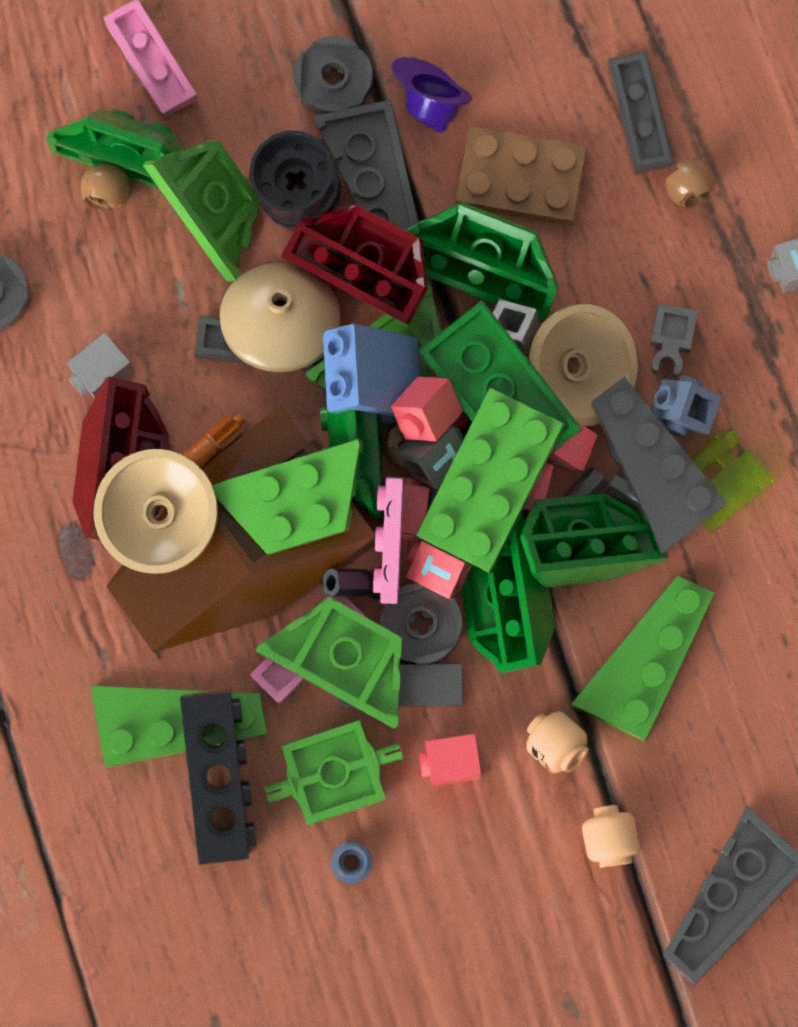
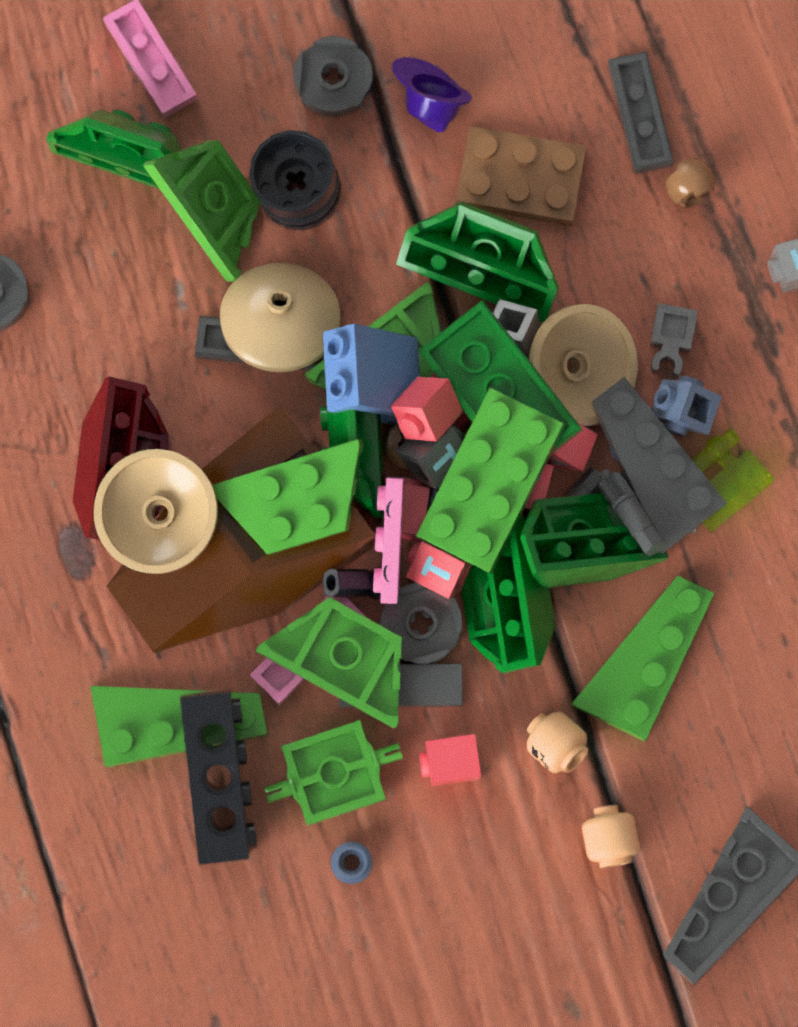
(96, 363): light grey brick -> none
(105, 186): medium nougat piece -> none
(215, 440): orange piece -> none
(363, 258): dark red wedge -> none
(370, 160): dark grey wing -> none
(626, 505): none -> dark grey piece

